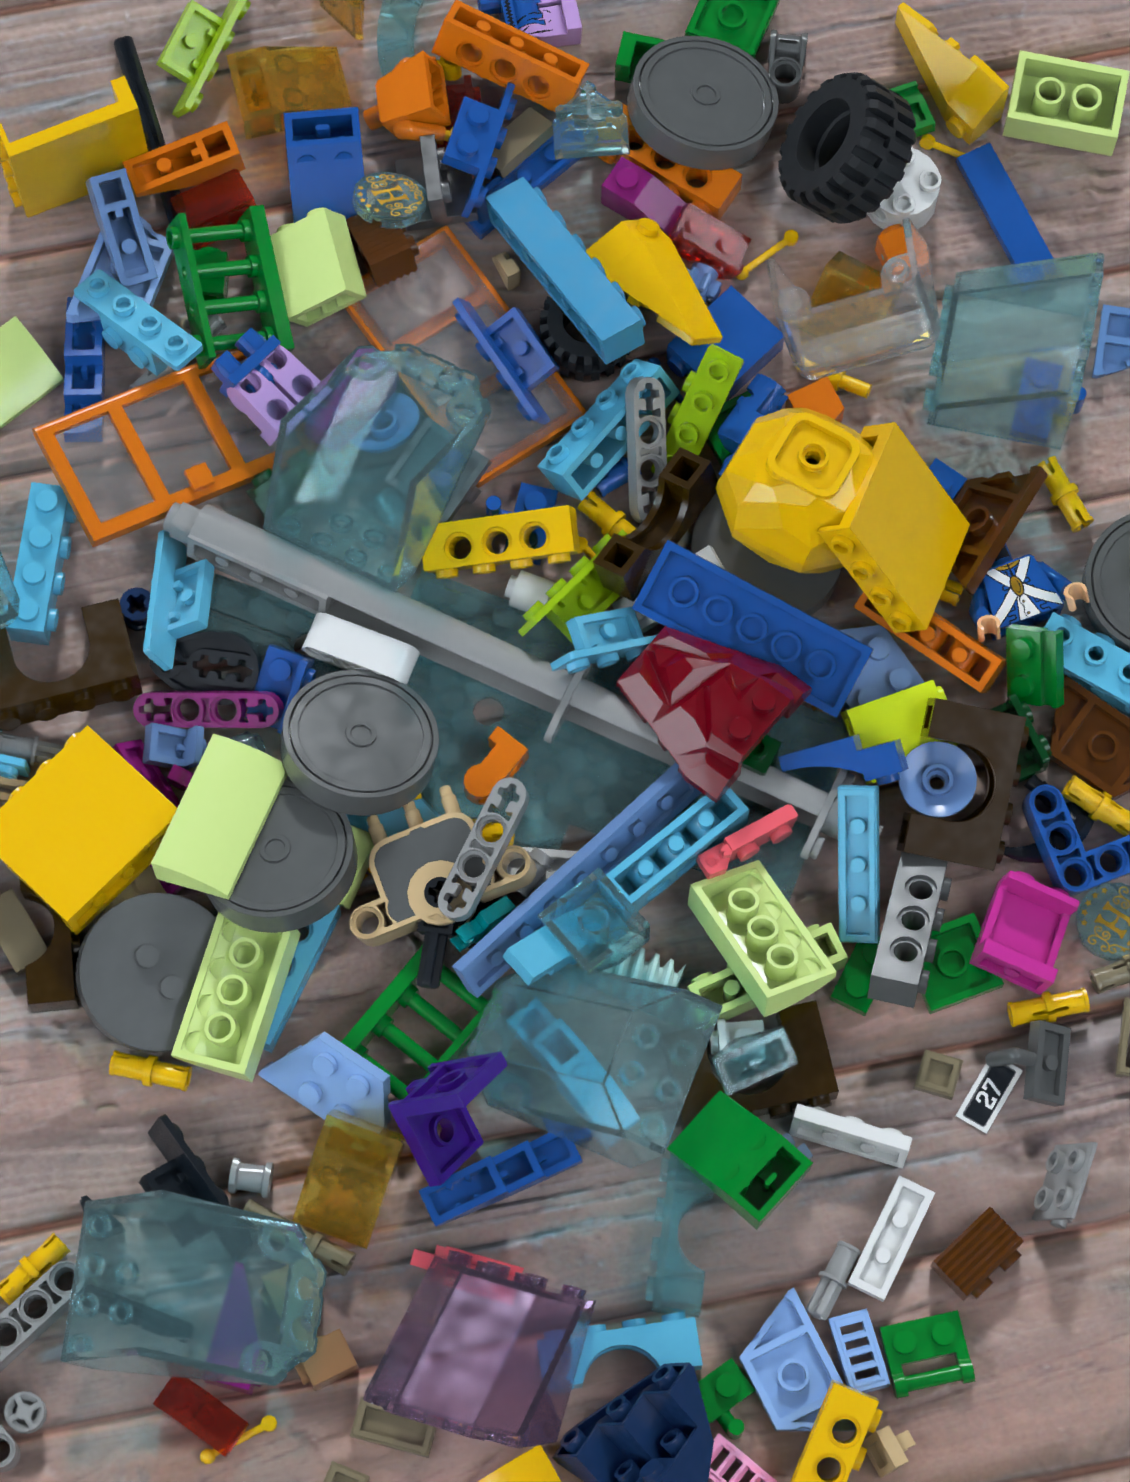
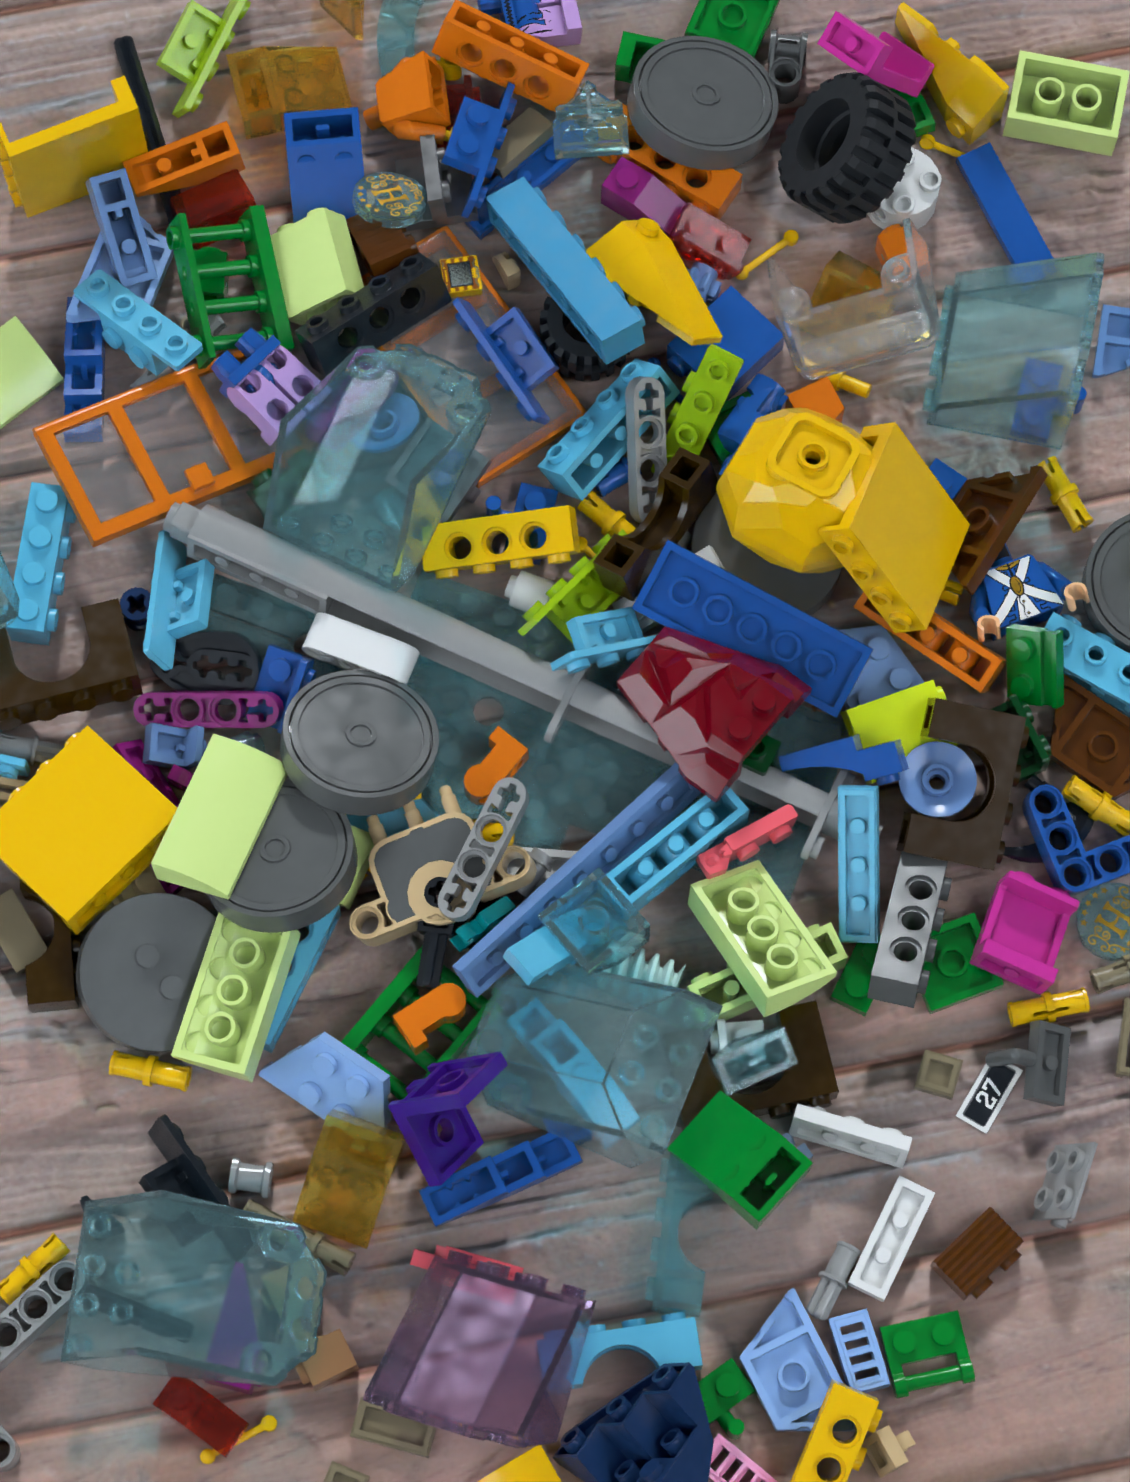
(22, 1406): light grey wheel -> none
(392, 313): none -> black brick
(428, 1013): none -> orange leg
(461, 276): none -> tile
(879, 58): none -> dark pink panel

